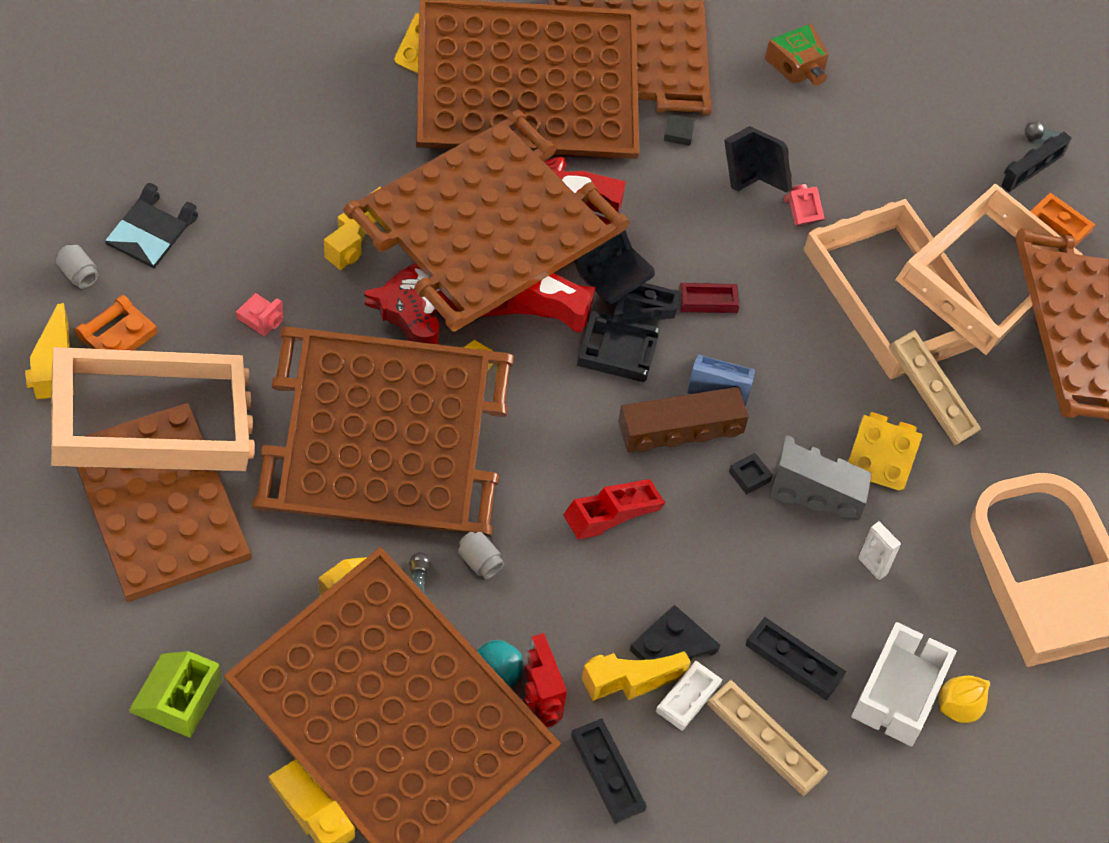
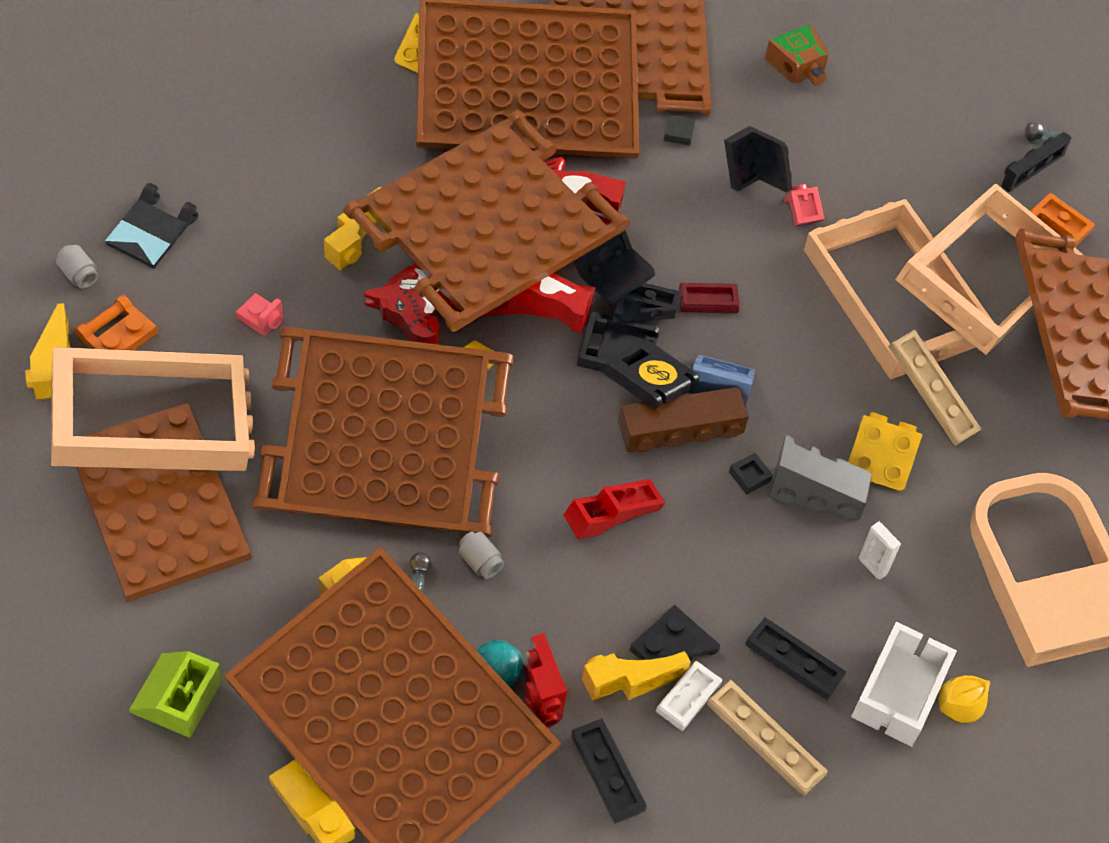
(654, 377): none -> black container

